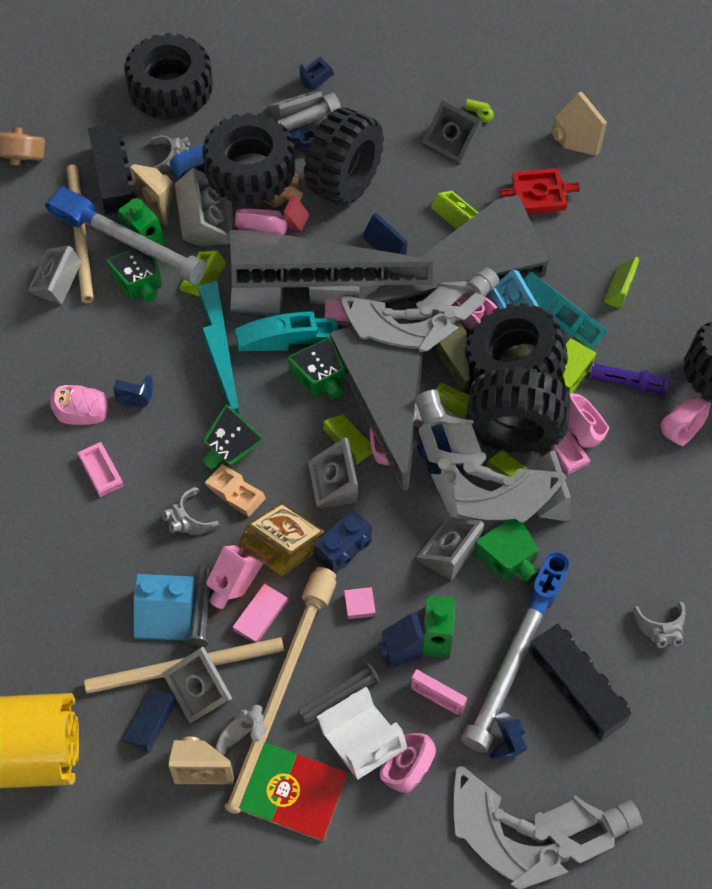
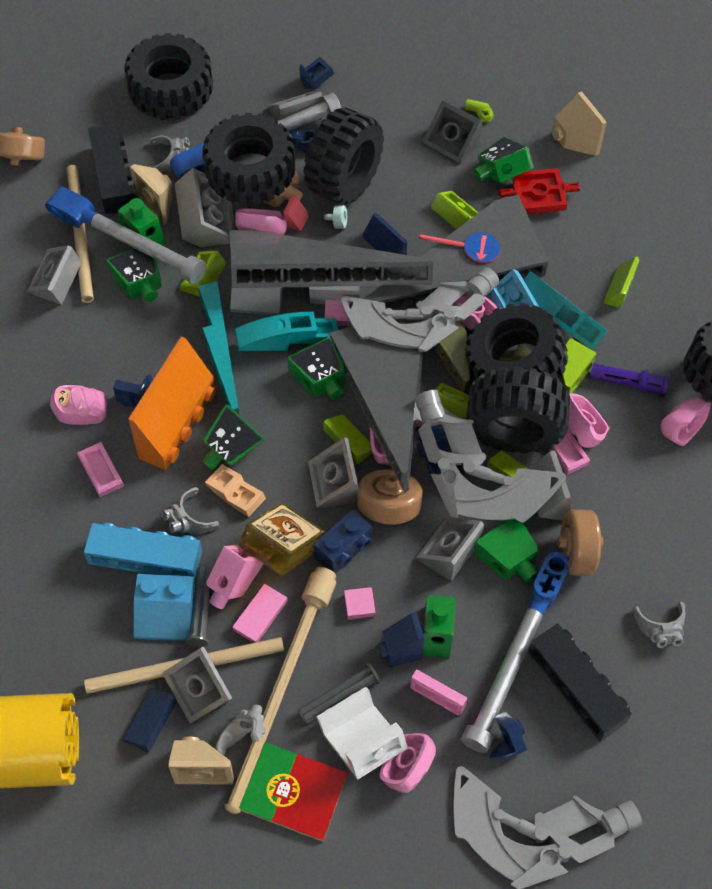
(142, 551): none -> dark azure brick
(171, 406): none -> orange slope
(338, 217): none -> light aqua tile
(384, 501): none -> medium nougat wheel
(478, 246): none -> blue piece
(503, 161): none -> green torso
(581, 541): none -> medium nougat wheel

